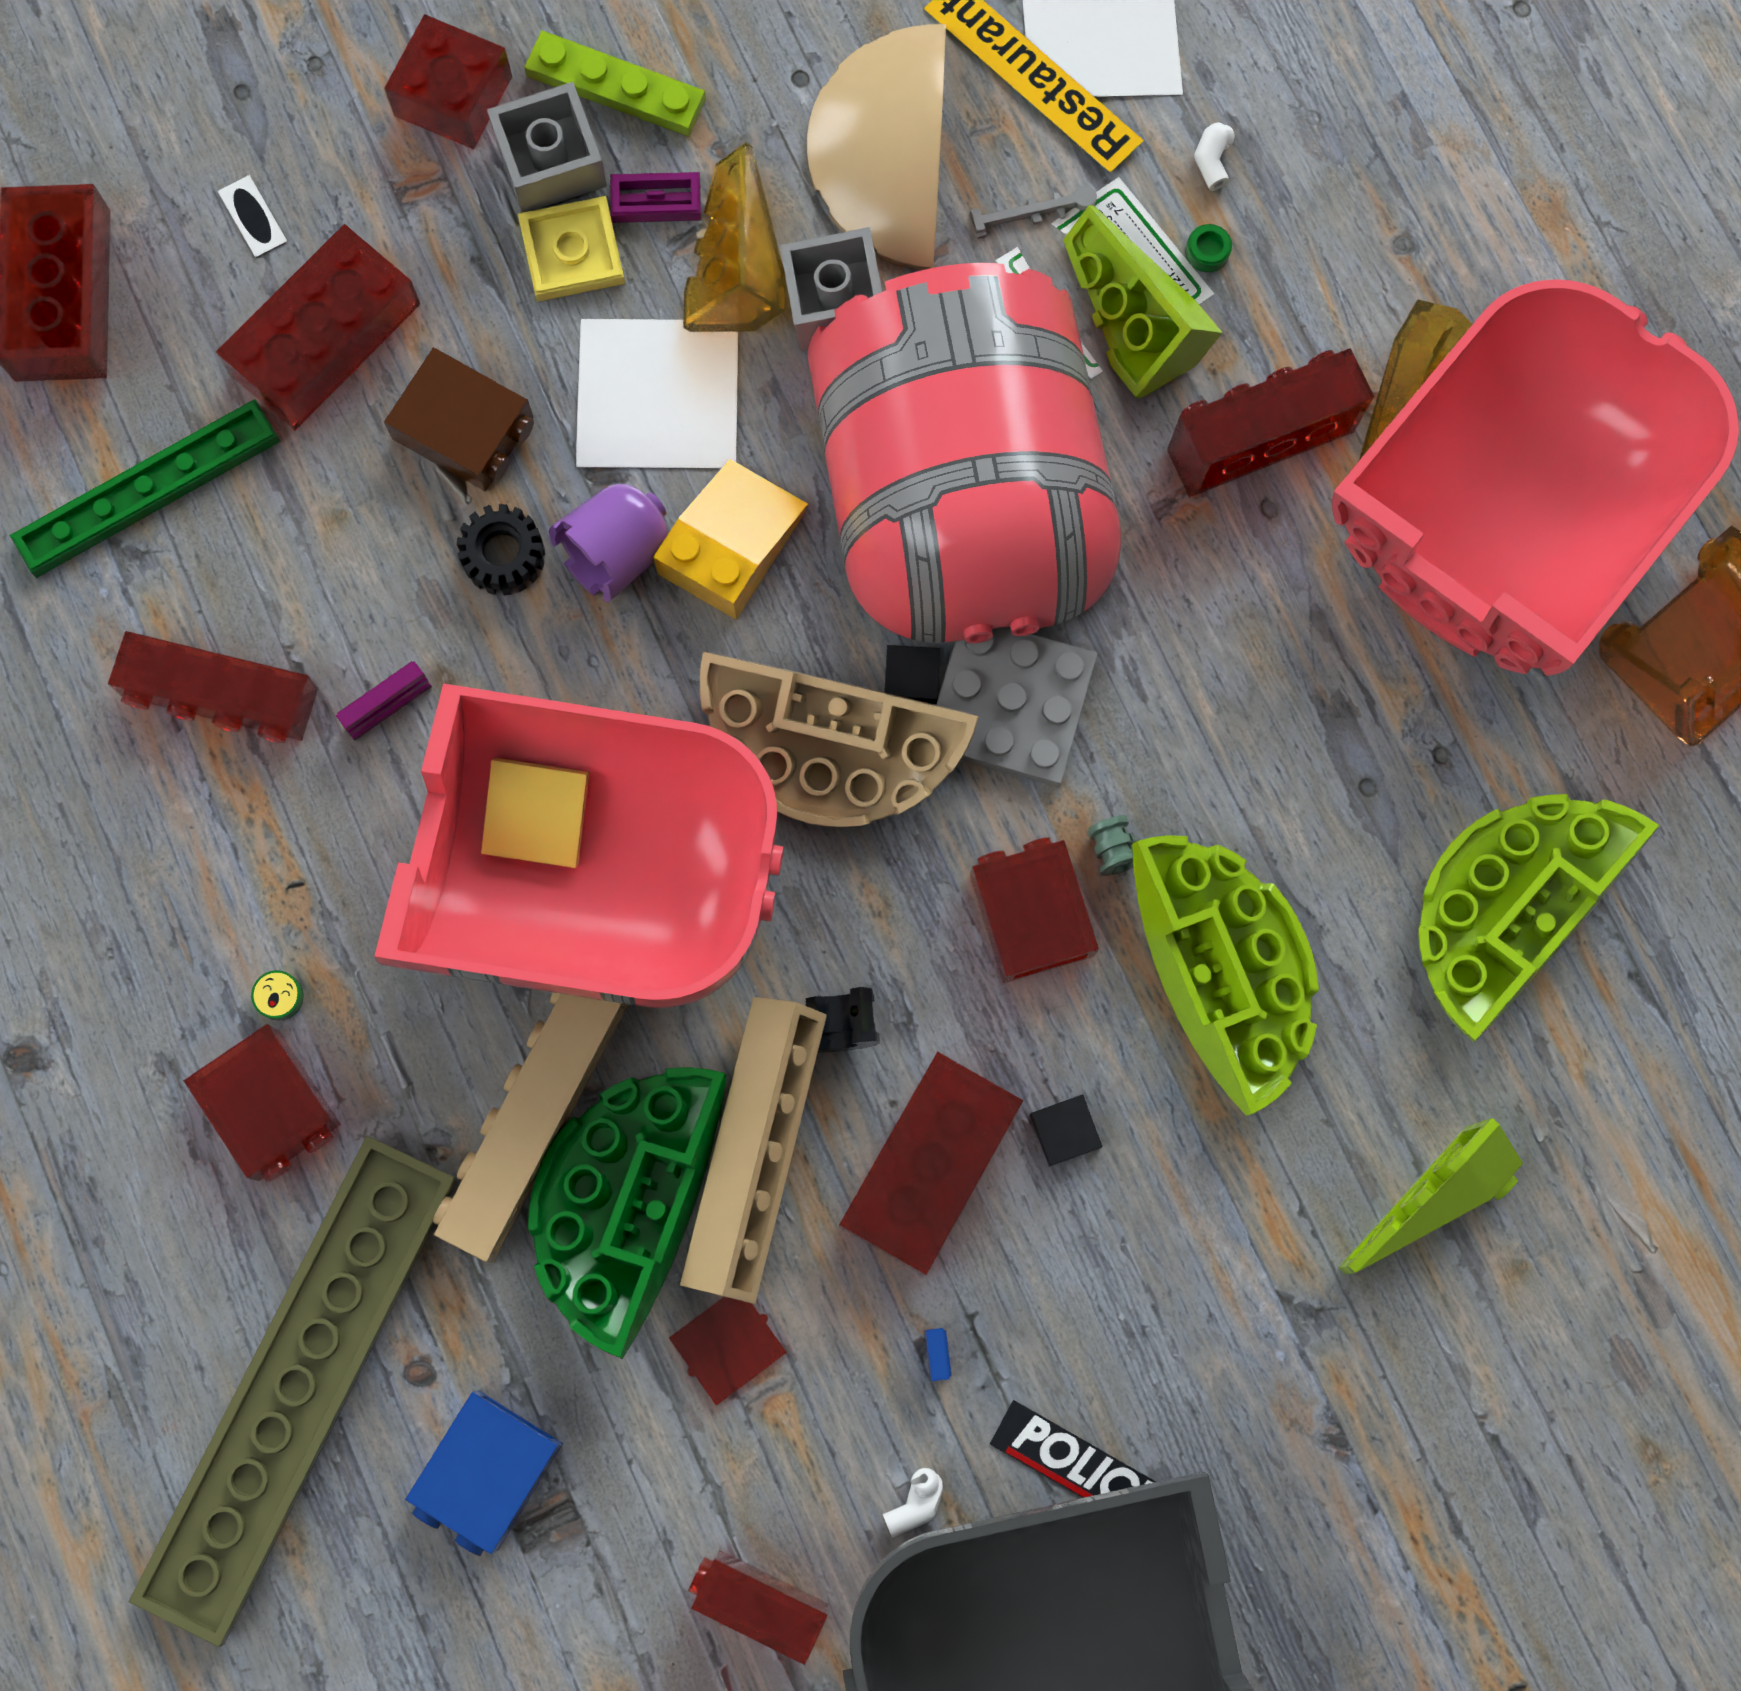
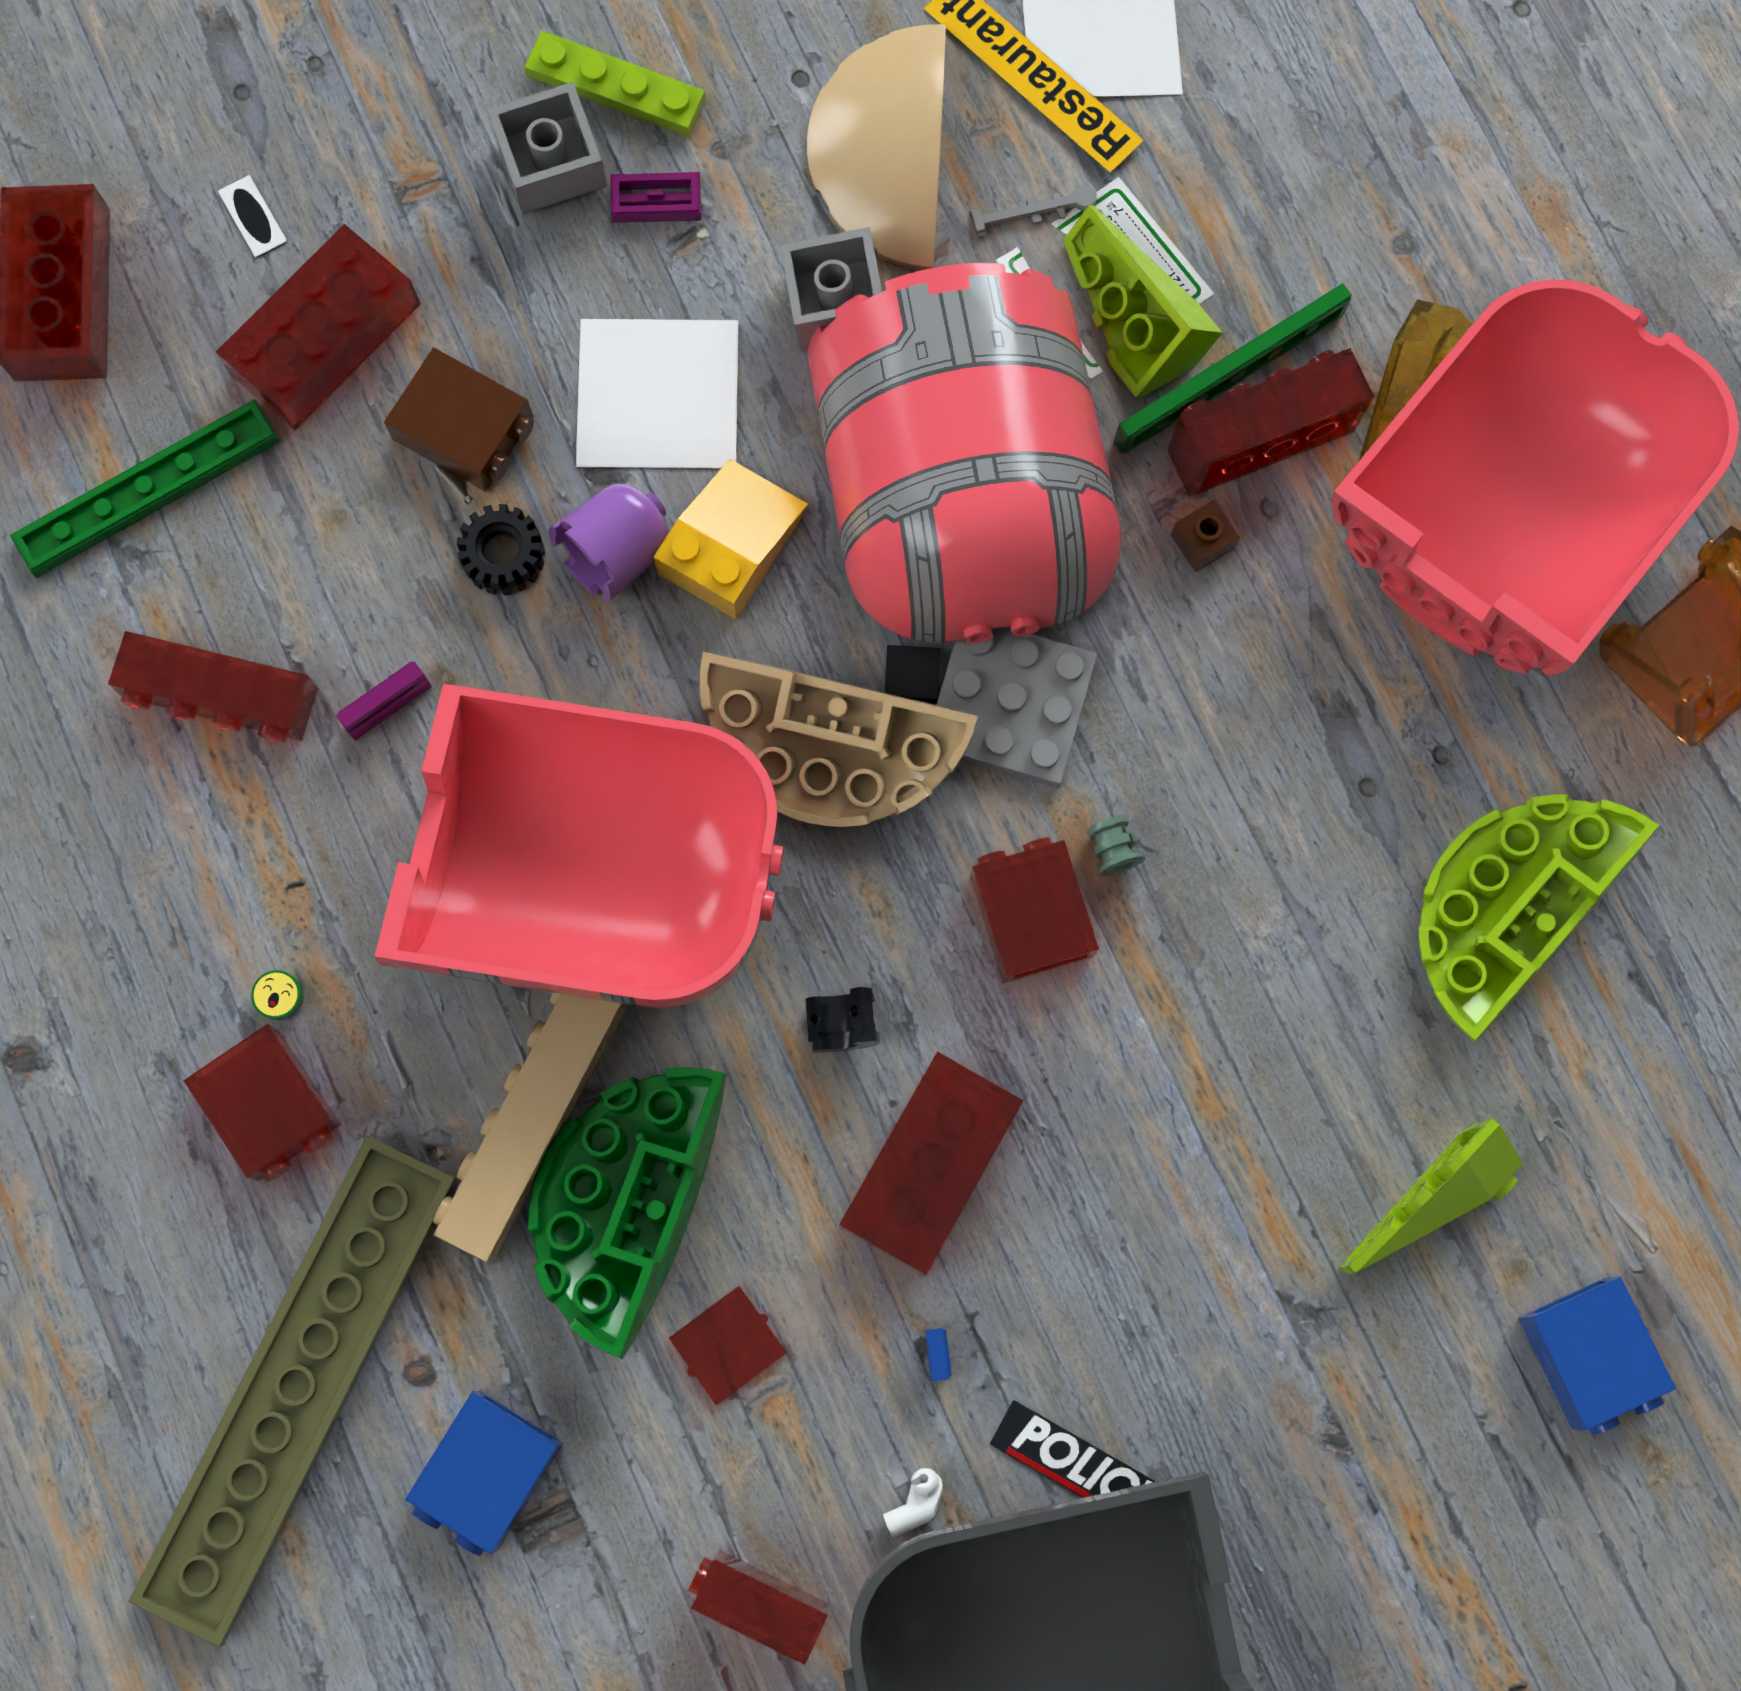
(448, 81): clear red brick -> none
(535, 812): light yellow tile -> none
(571, 248): light yellow tile -> none
(740, 263): clear yellow wedge -> none
(753, 1149): tan brick -> none
(1066, 1130): black piece -> none
(1200, 548): none -> reddish brown plate
(1208, 154): white arm -> none
(1208, 248): green tile -> none
(1228, 964): lime brick -> none
(1233, 368): none -> green tile
(1597, 1355): none -> blue brick

